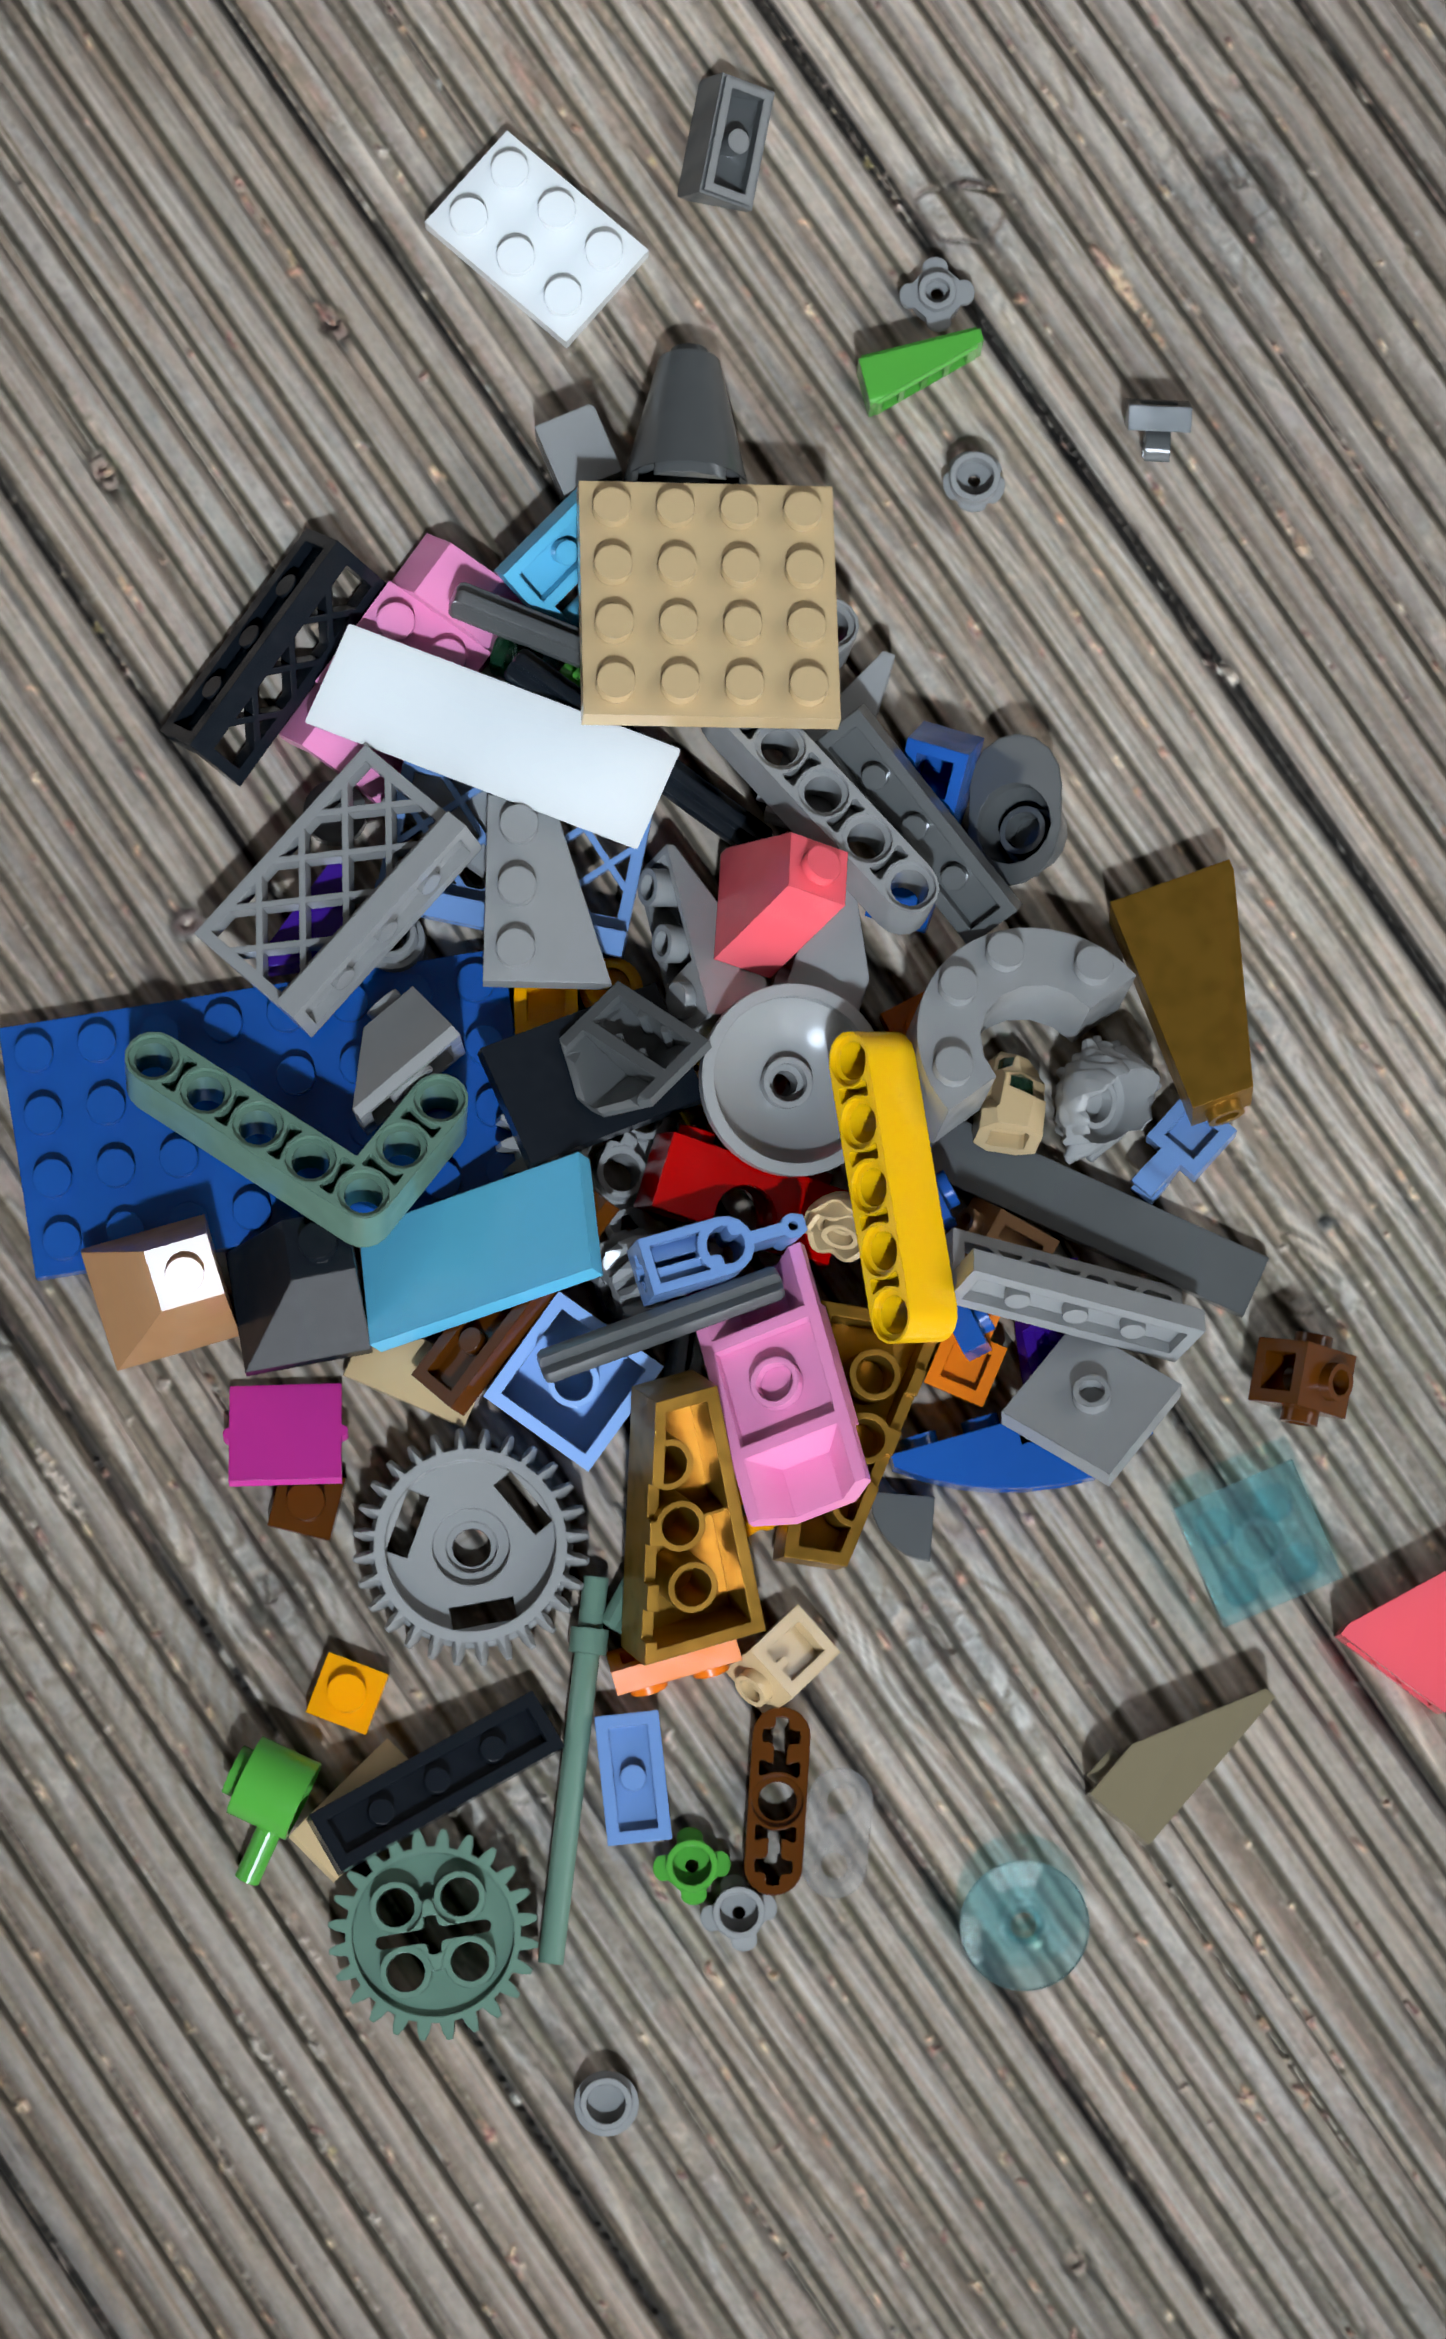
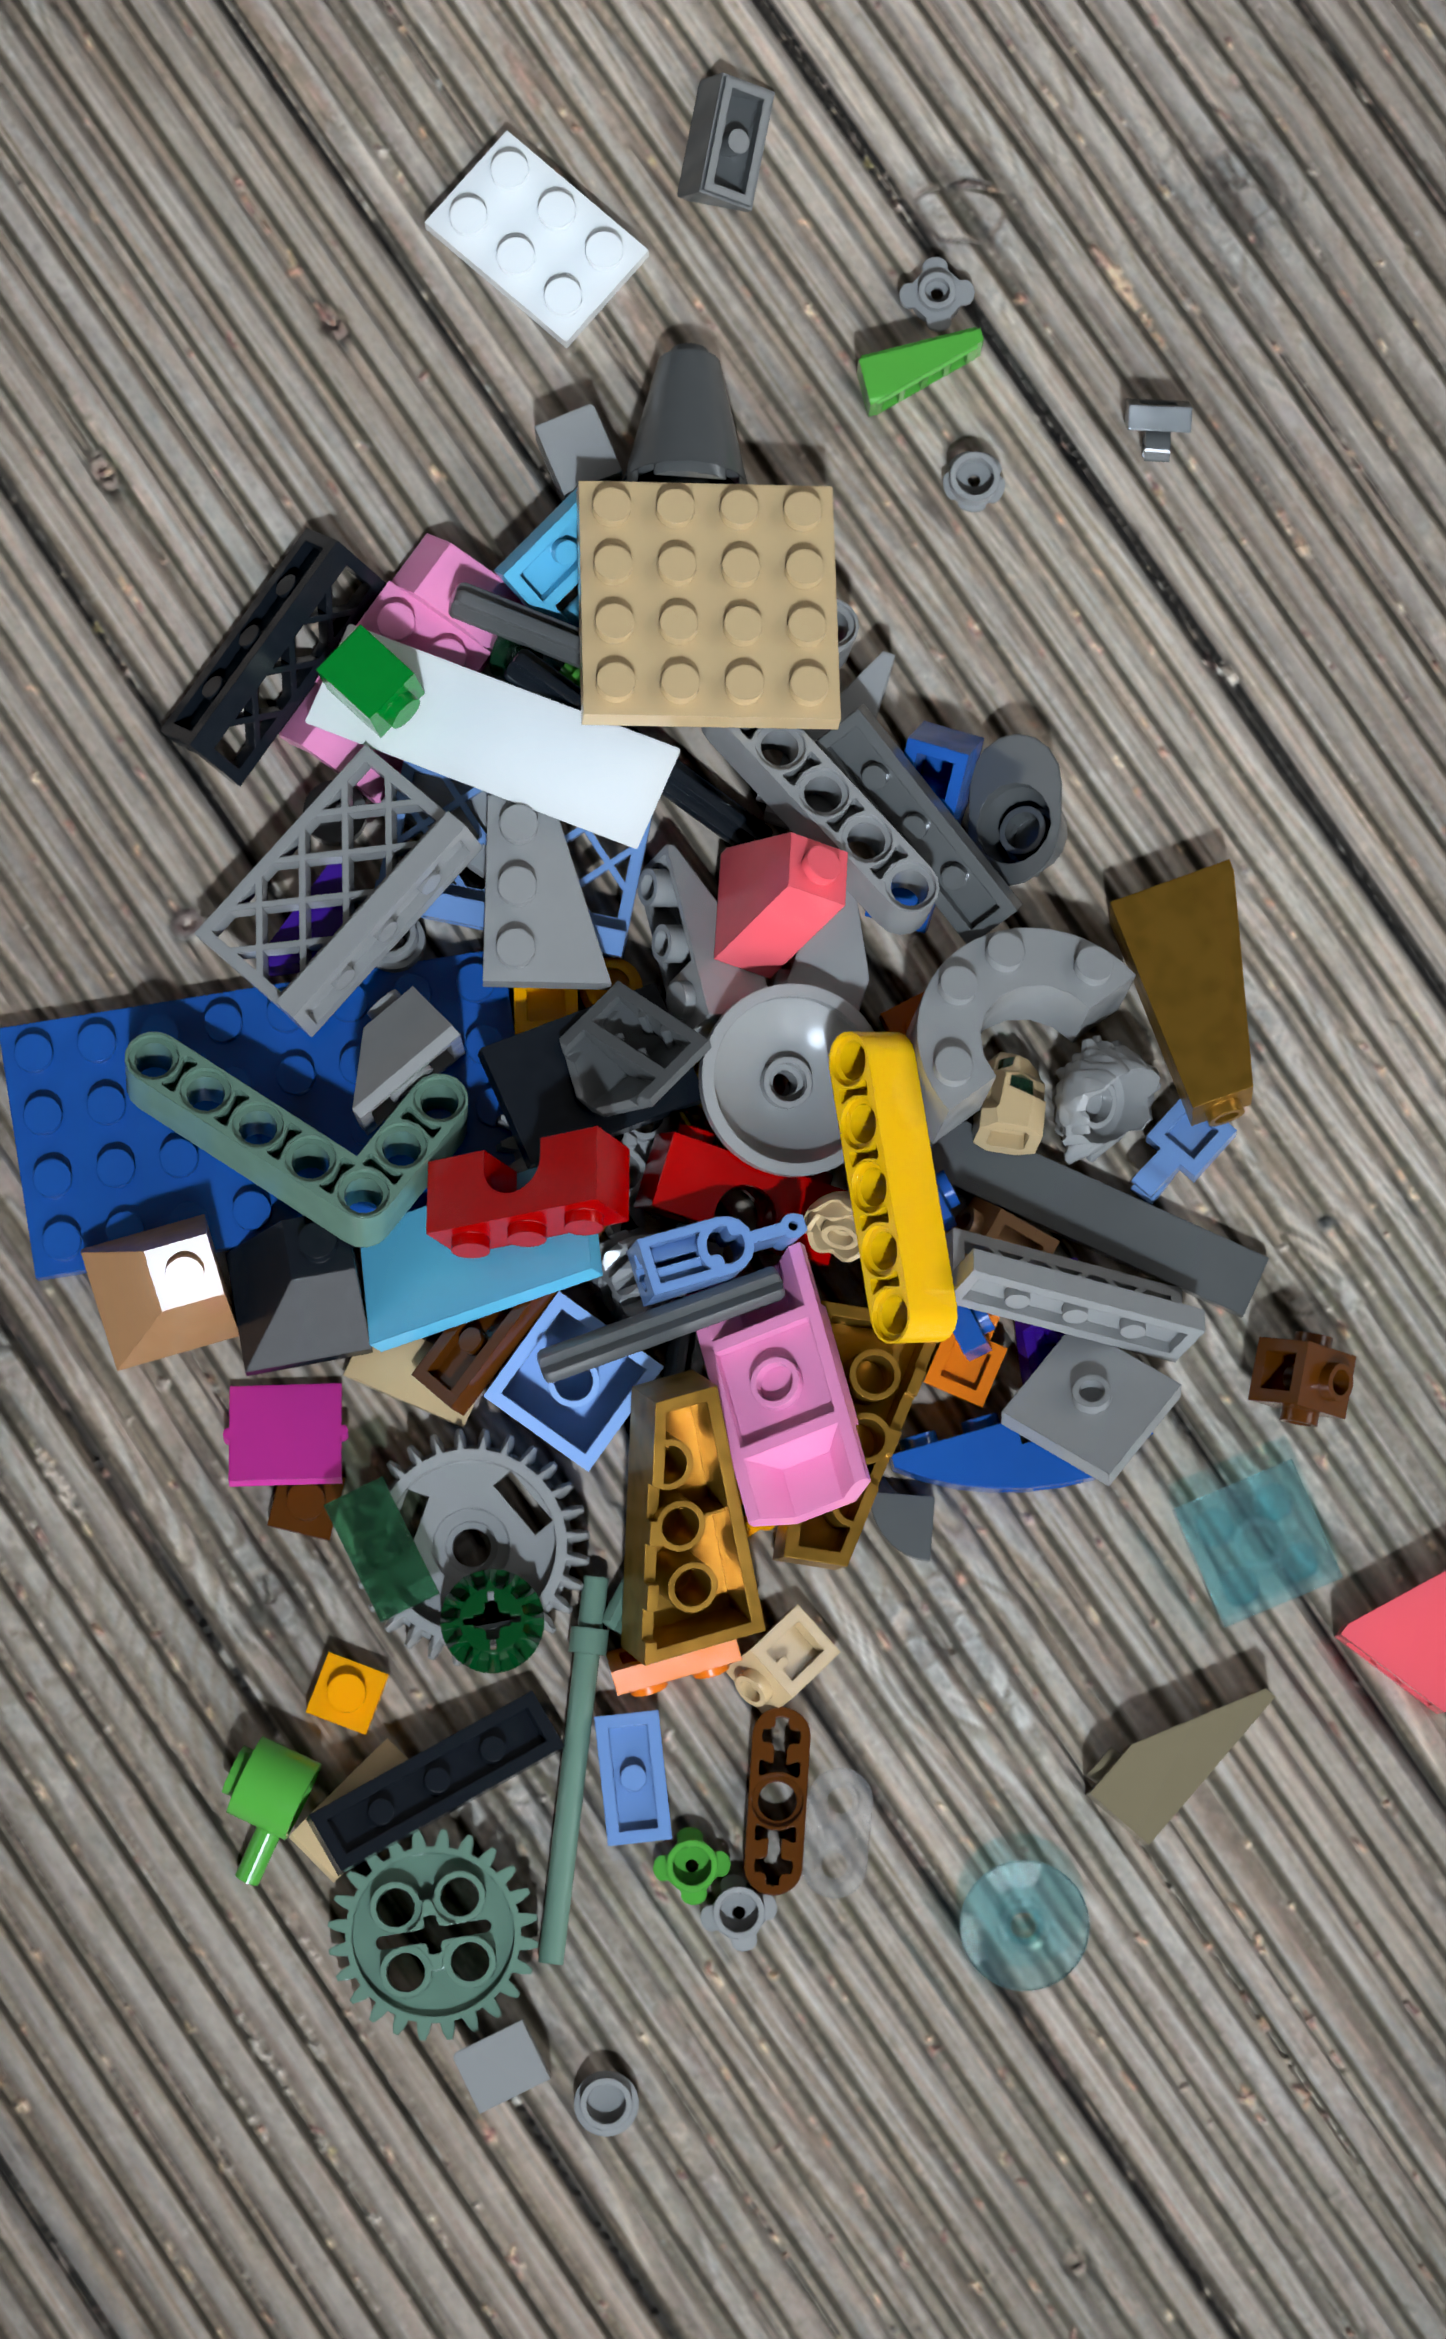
(372, 682): none -> green brick
(381, 1549): none -> clear green plate
(501, 2066): none -> light grey panel
(515, 1642): none -> dark green gear
(574, 1191): none -> red arch

